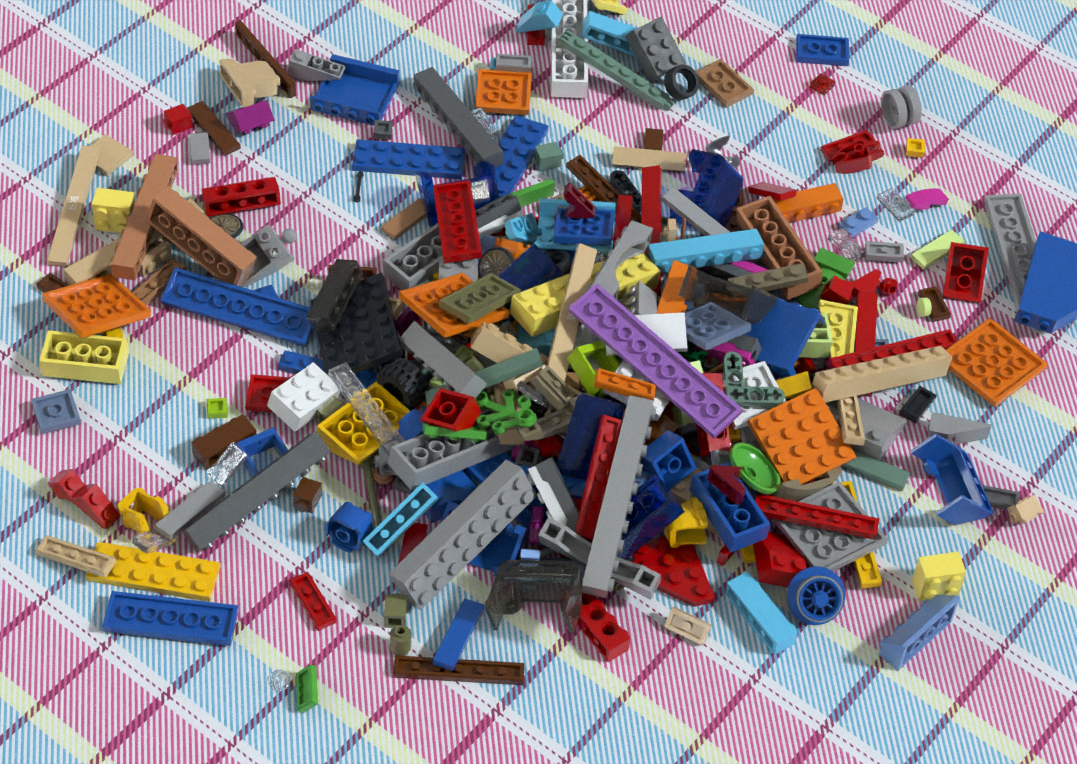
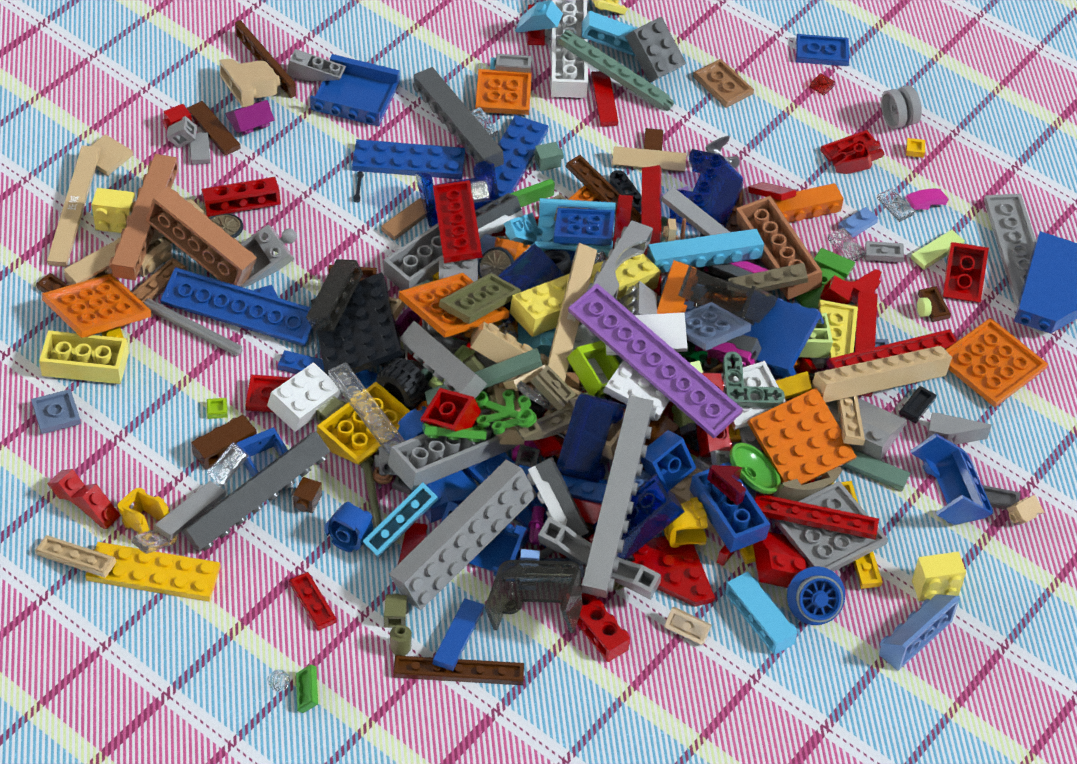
(170, 618): blue plate -> none
(182, 132): none -> light grey brick
(193, 327): none -> light grey axle
(382, 129): dark grey plate -> none
(579, 205): dark red slope -> none
(598, 476): red tile -> none
(604, 99): none -> red tile
(623, 384): orange tile -> none
(671, 85): black tyre -> none
(888, 286): red plate -> none

